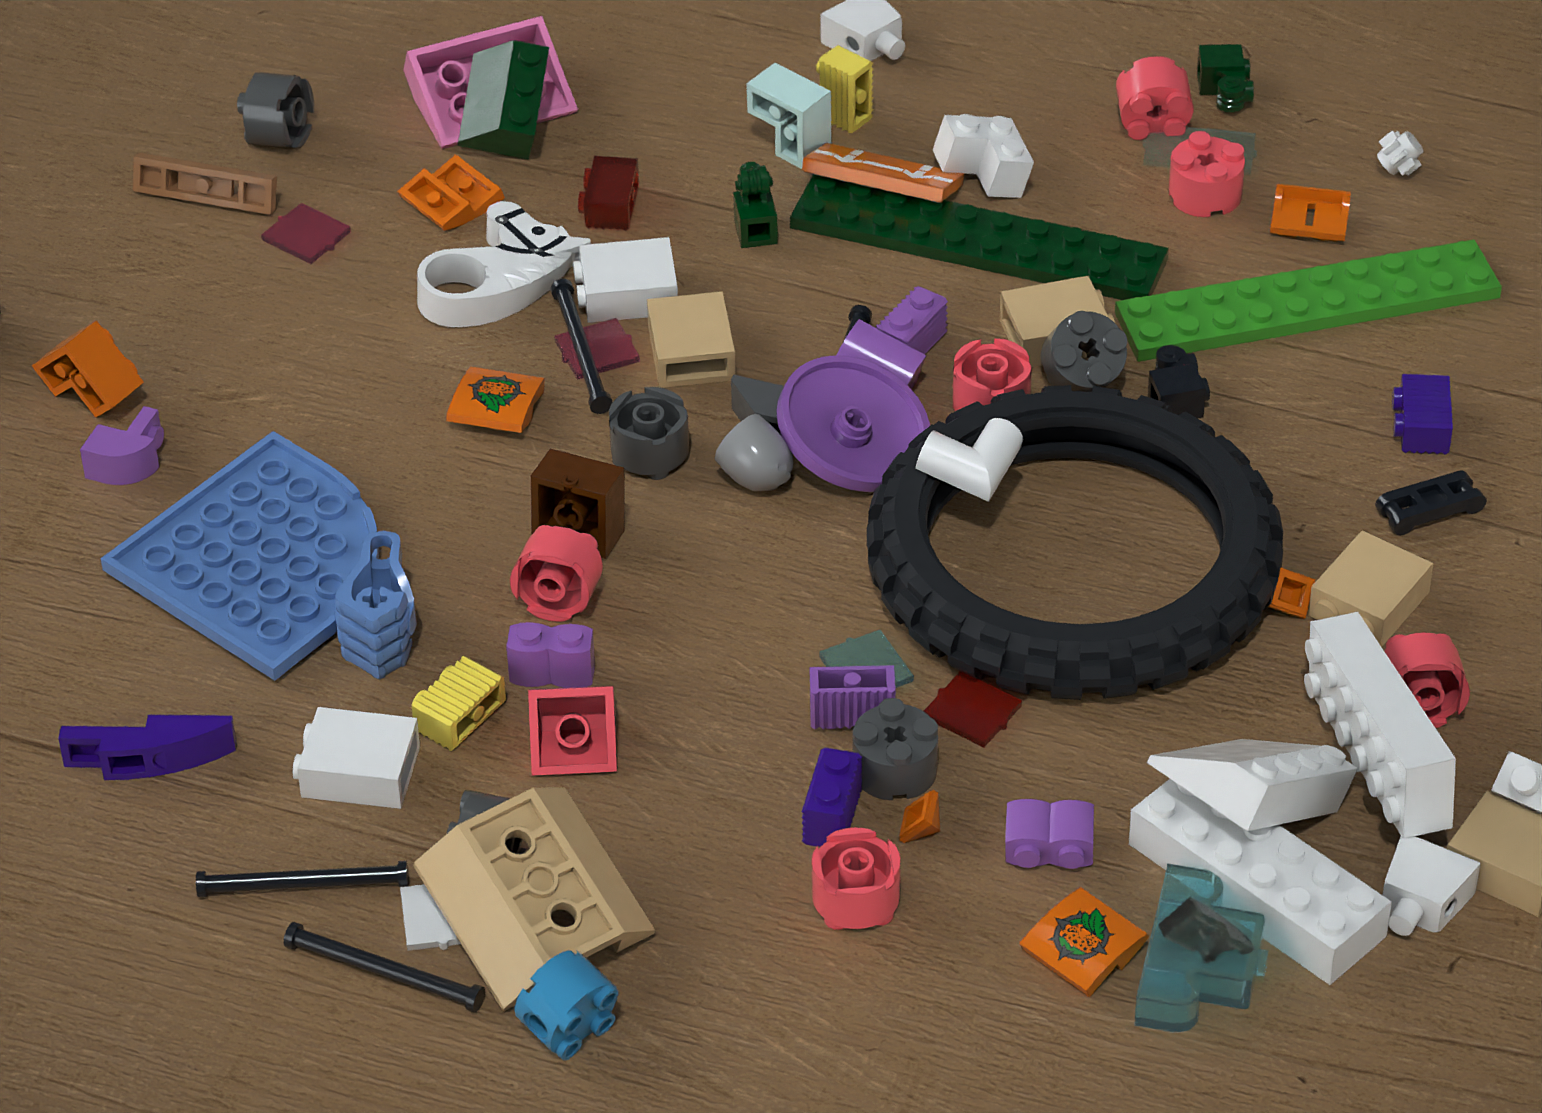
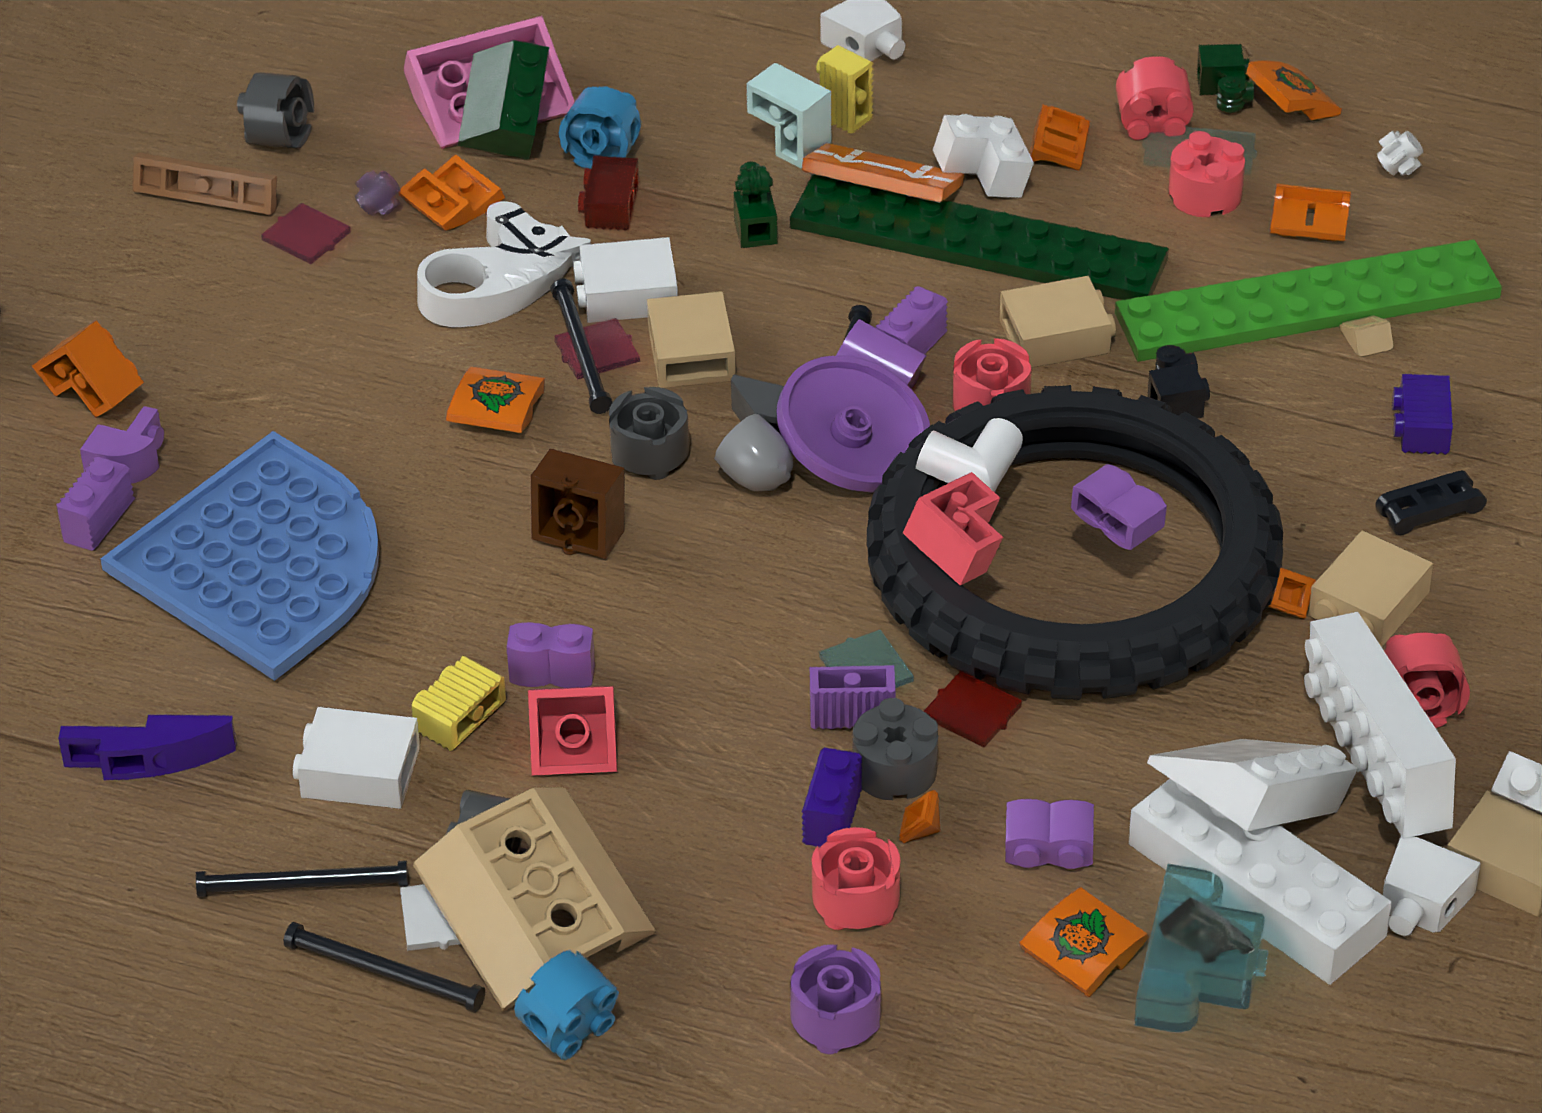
(95, 503): none -> medium lavender brick
(376, 609): medium blue piece -> none
(377, 193): none -> clear purple gear
(557, 572): coral brick -> none
(600, 125): none -> dark azure brick
(835, 997): none -> medium lavender brick
(955, 529): none -> coral brick
(1059, 137): none -> orange piece
(1094, 335): dark grey brick -> none
(1118, 506): none -> medium lavender brick
(1292, 89): none -> orange slope
(1368, 335): none -> tan slope

